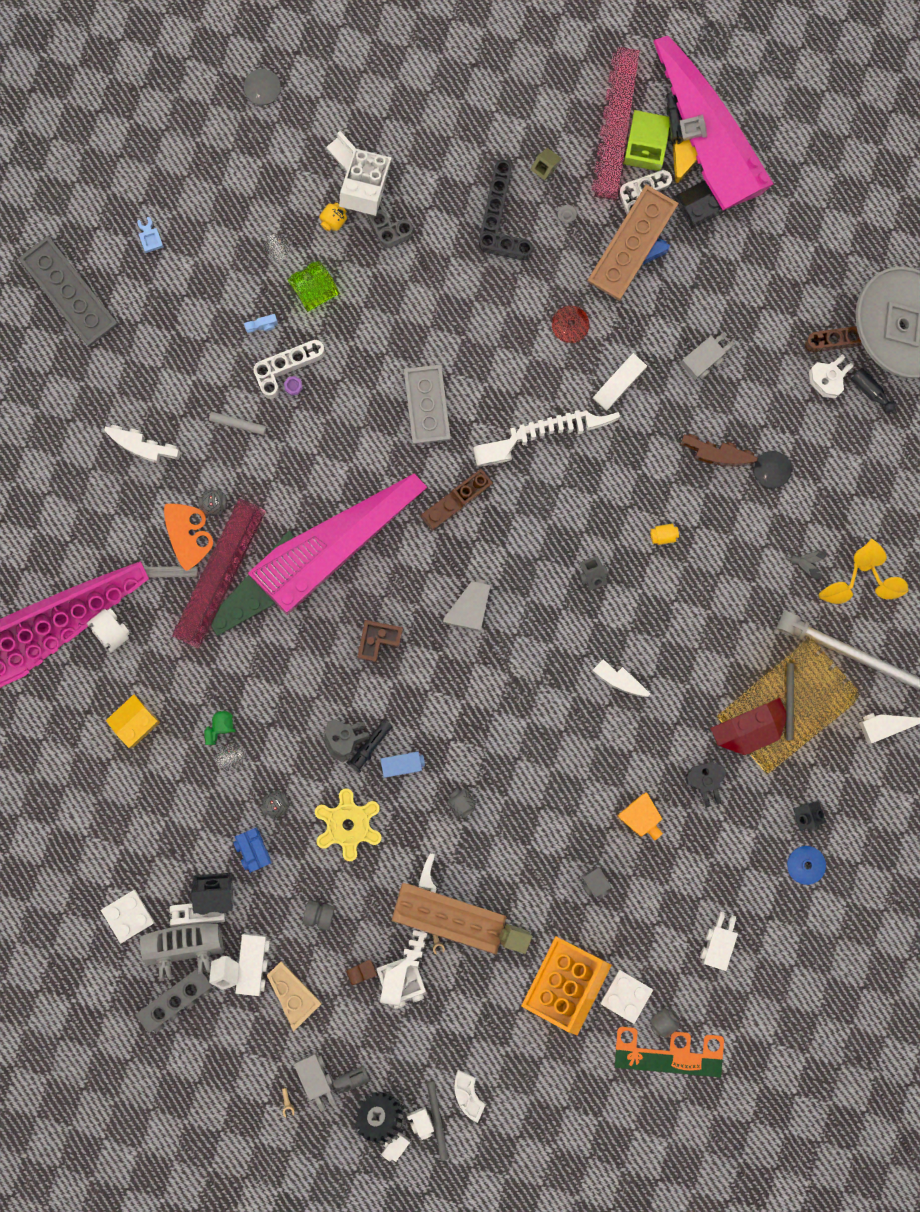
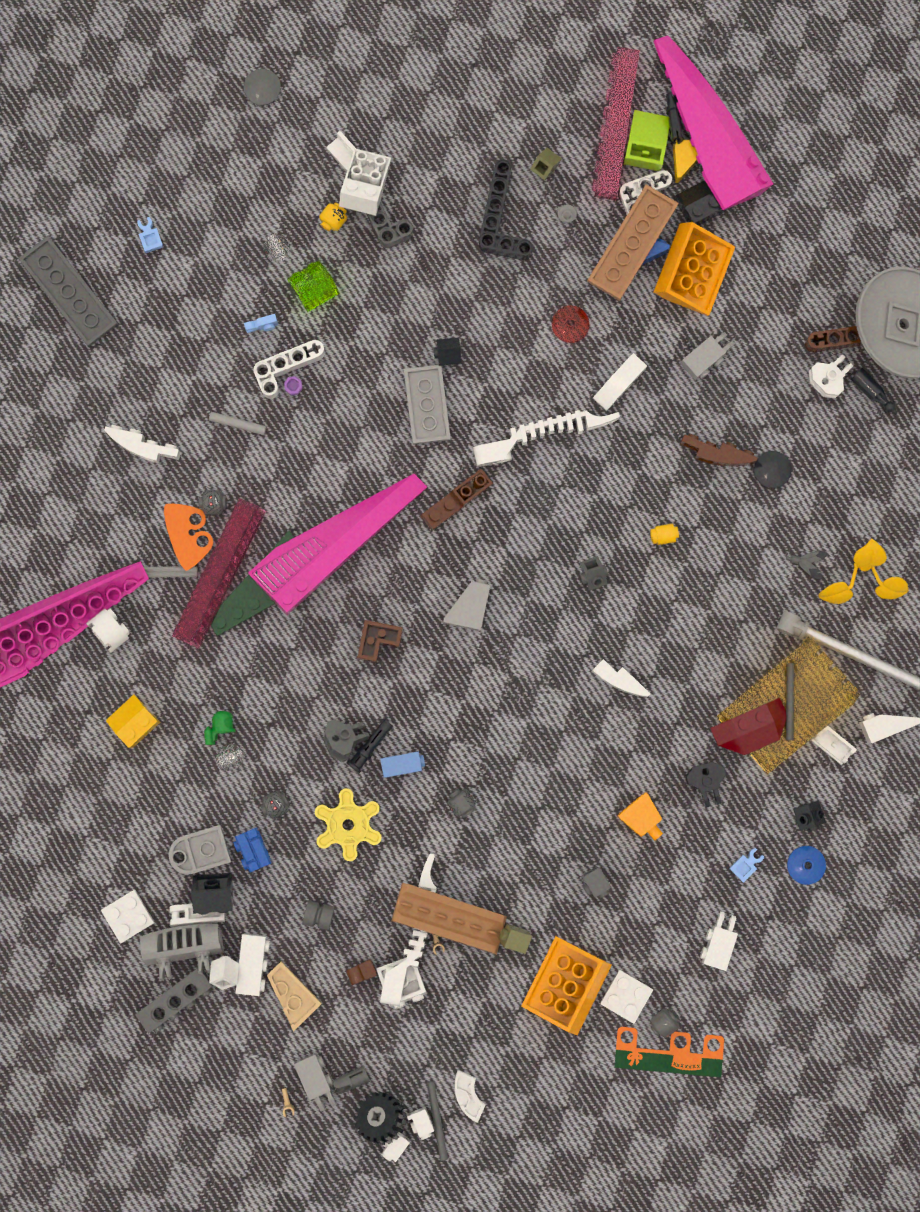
(201, 851): none -> light grey plate
(448, 351): none -> black brick
(693, 127): light grey tile -> none
(694, 268): none -> light orange slope
(744, 867): none -> light blue plate
(834, 745): none -> white hinge

